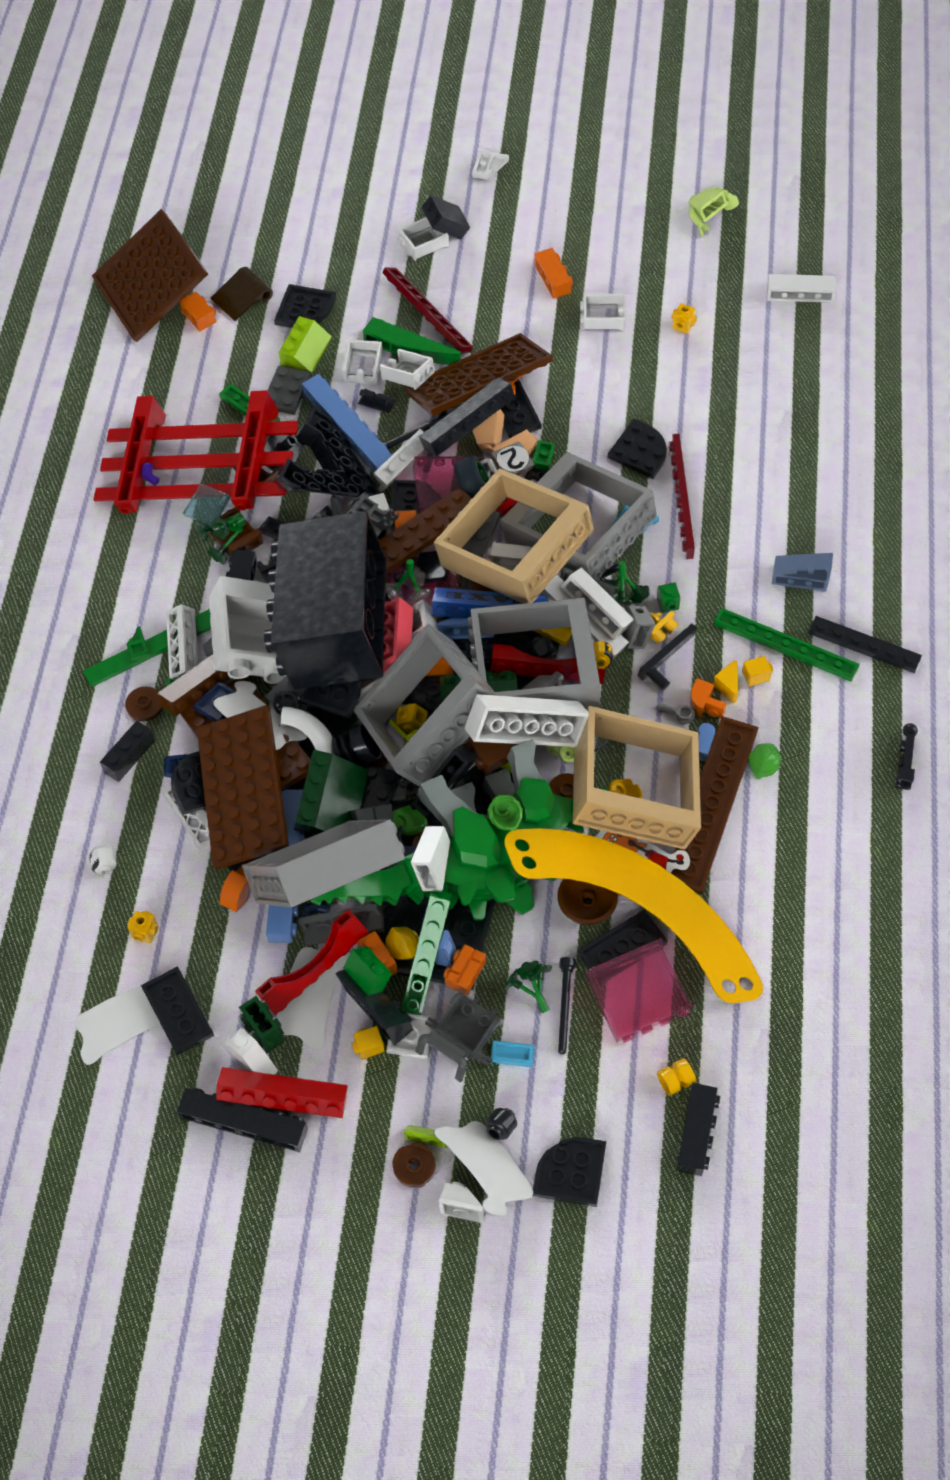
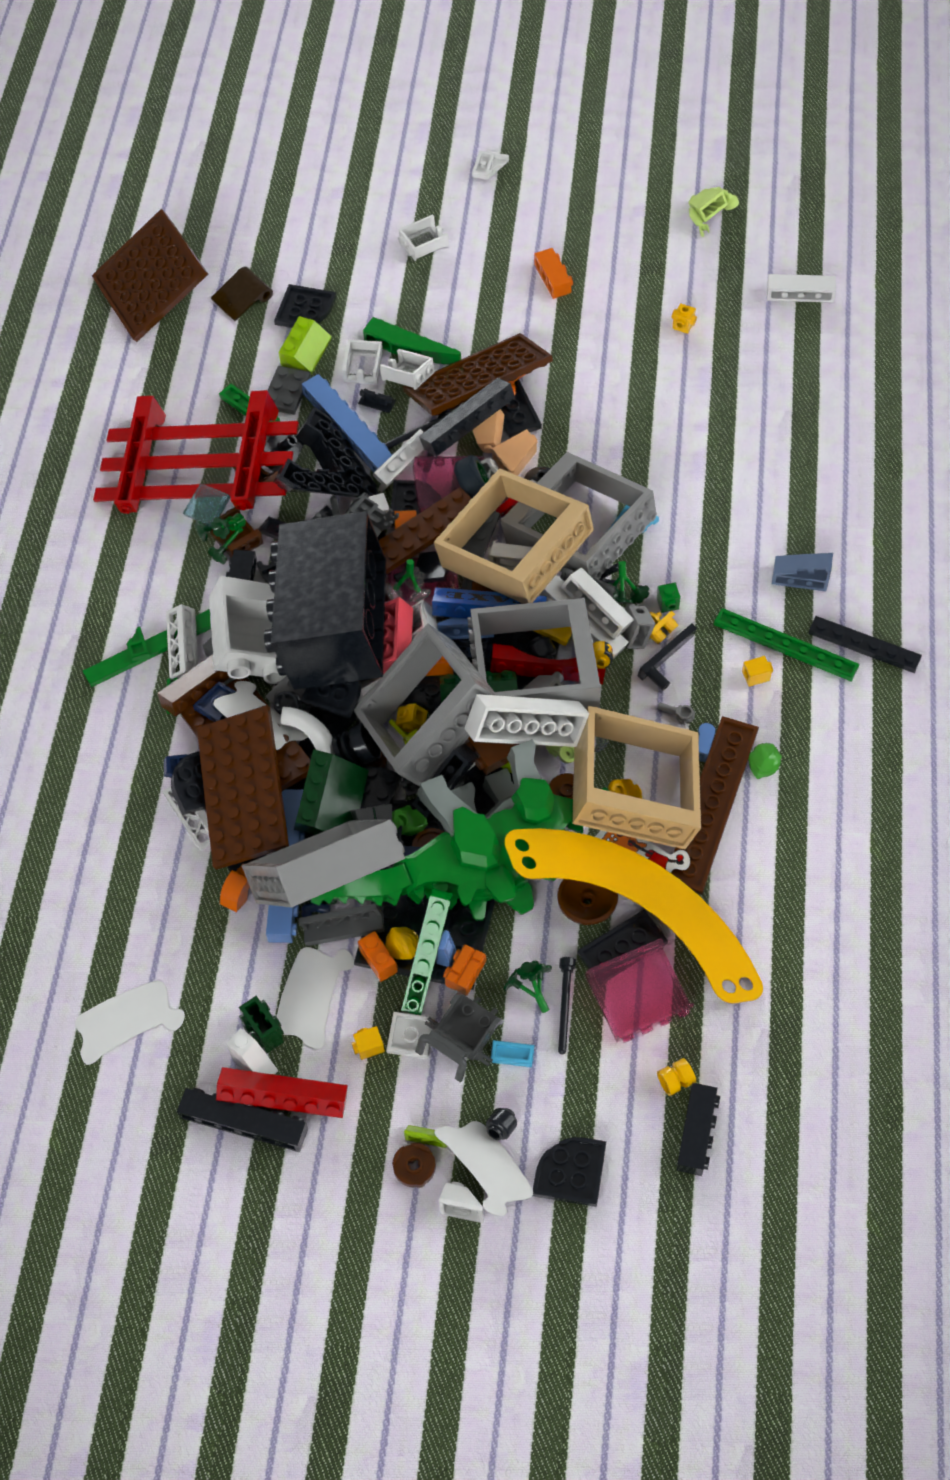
(102, 860): white head -> none
(127, 751): black brick -> none
(143, 704): reddish brown piece -> none
(143, 926): yellow brick -> none
(147, 473): dark purple arm -> none
(177, 1010): black plate -> none
(198, 311): orange brick -> none
(282, 989): red arch -> none
(367, 970): green brick -> none
(380, 1009): black slope -> none
(430, 313): dark red plate -> none
(431, 858): white slope -> none
(445, 217): black brick -> none
(505, 812): bright green hair -> none
(513, 458): sticker -> none
(543, 455): green plate -> none
(602, 311): white window -> none
(640, 449): black plate -> none
(682, 501): dark red plate -> none
(702, 700): orange brick -> none
(727, 681): yellow slope -> none
(905, 774): black plate -> none

